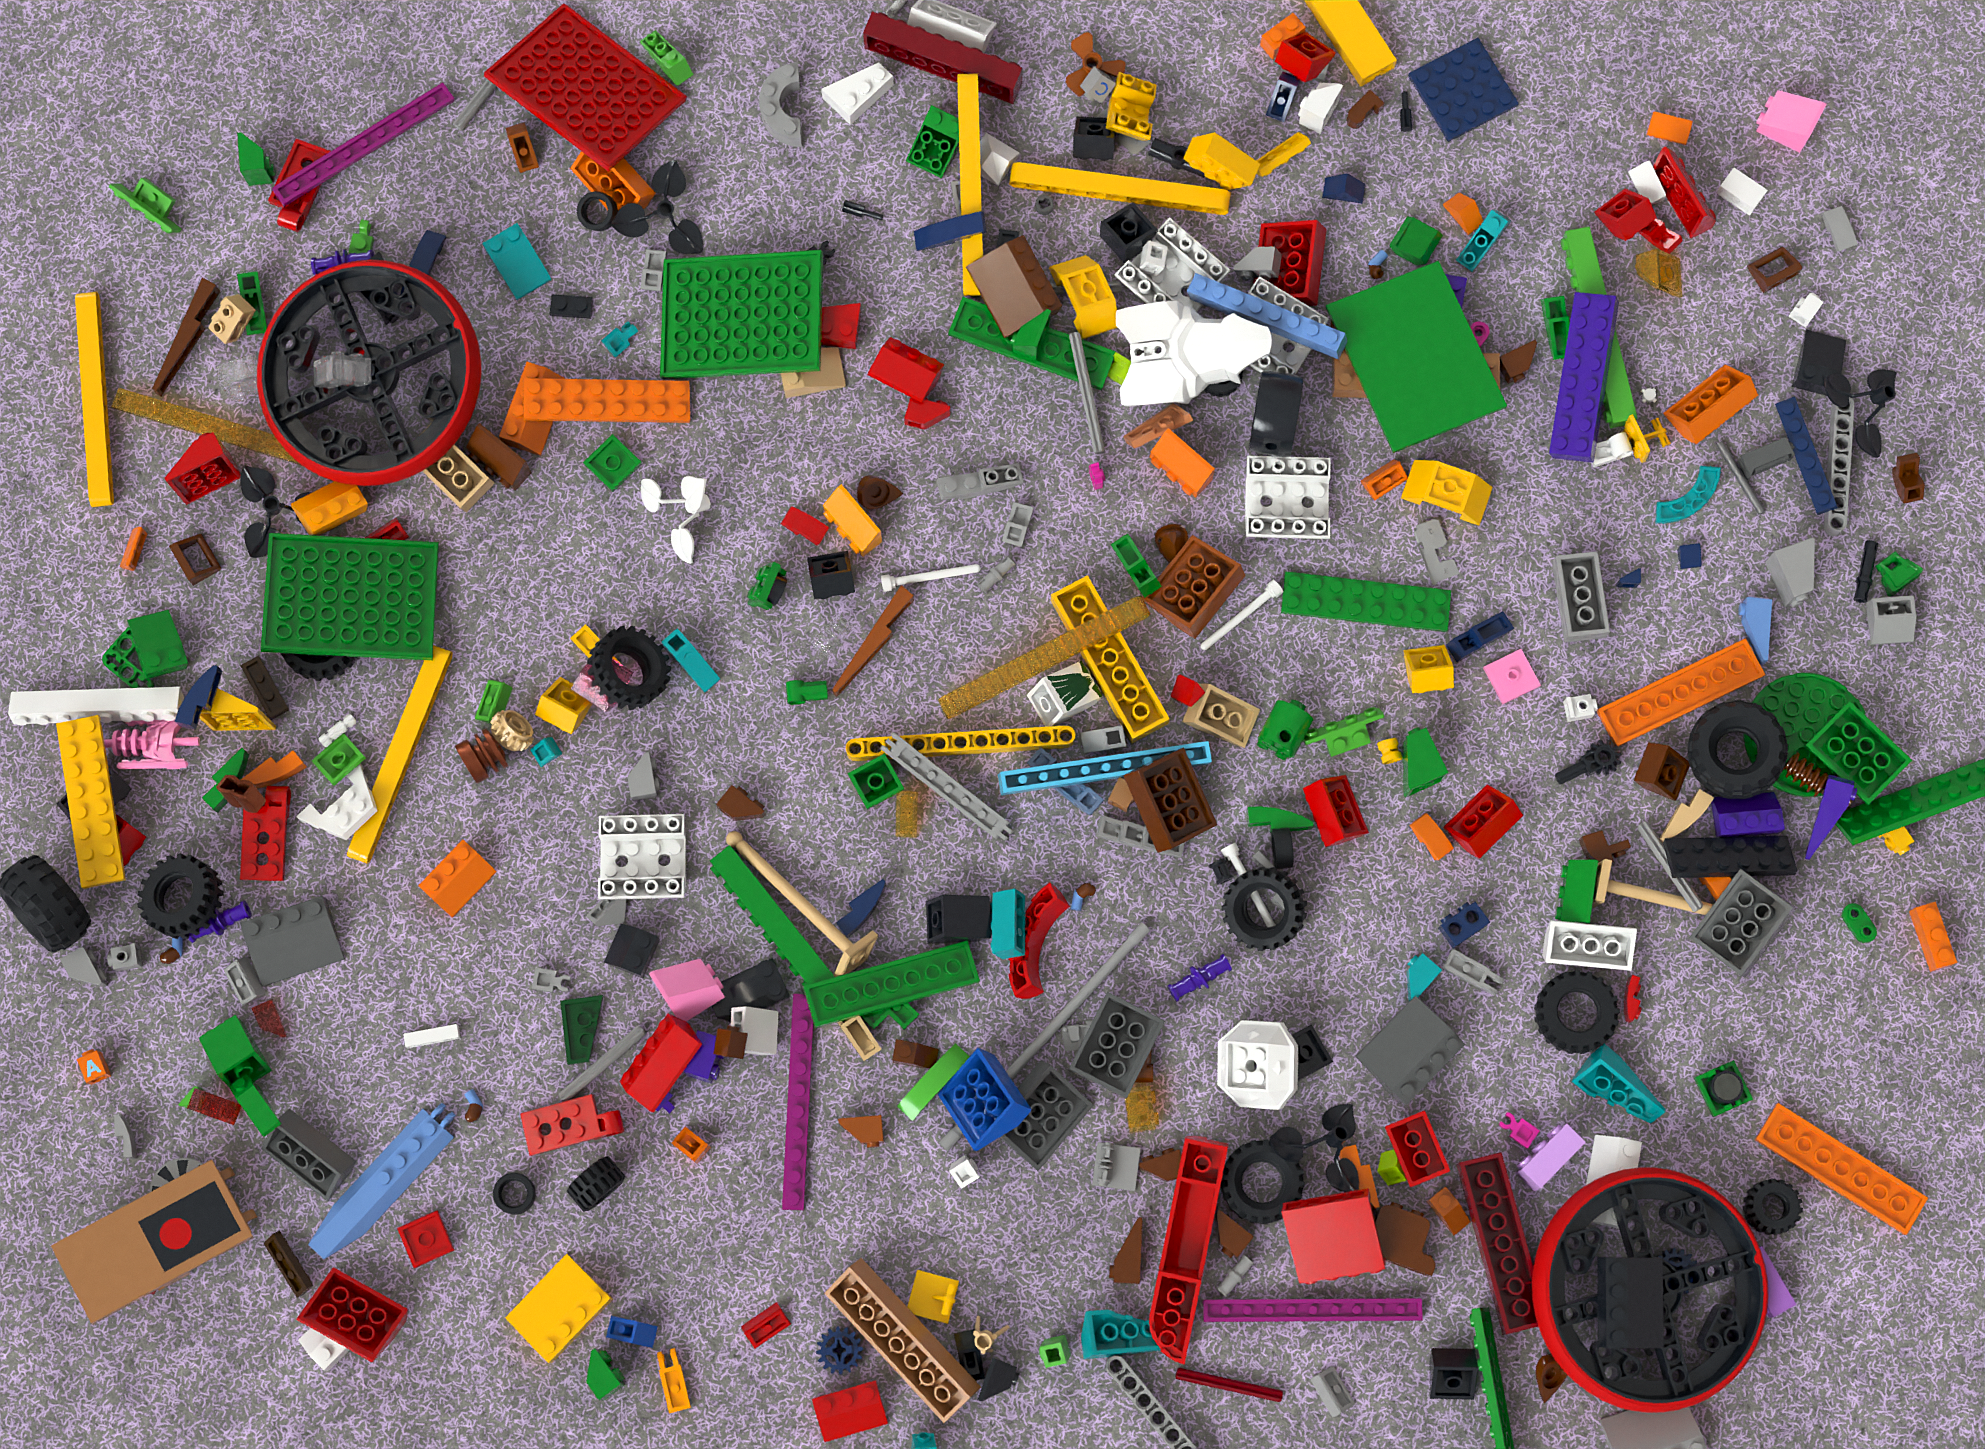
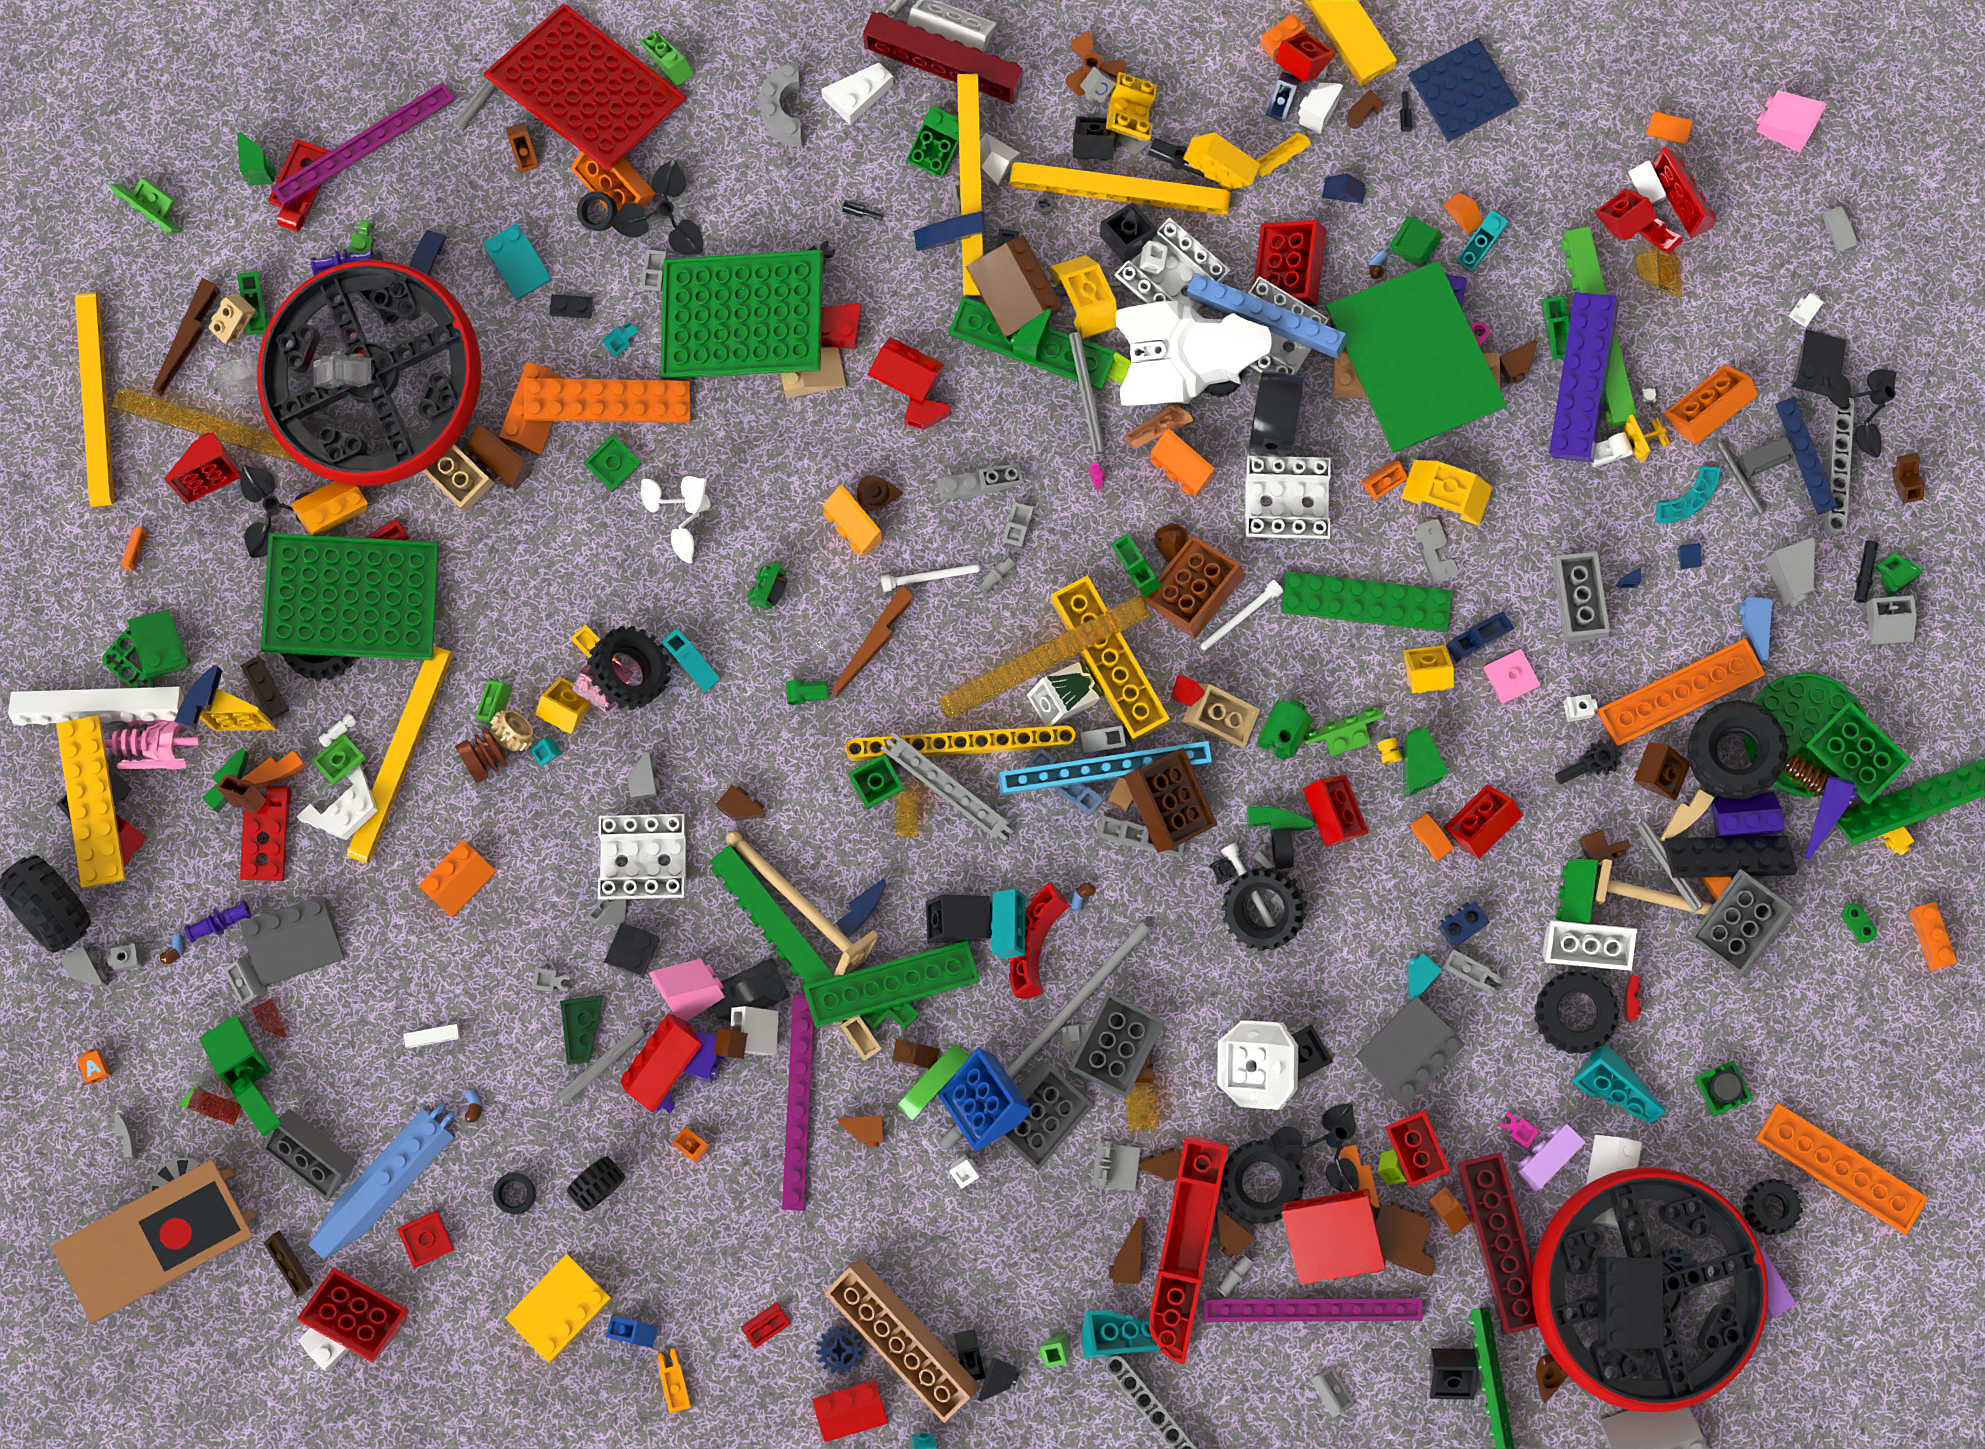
(192, 576): reddish brown tile -> none
(197, 910): black tyre -> none
(585, 1124): hinge -> none
(601, 1376): green slope -> none
(804, 524): red slope -> none
(831, 575): black slope -> none
(933, 1296): yellow plate -> none
(985, 1338): tan plant -> none
(1199, 977): dark purple piece -> none
(1229, 1384): dark red axle -> none
(1259, 262): light grey slope -> none
(1741, 191): white panel -> none
(1784, 275): reddish brown tile -> none

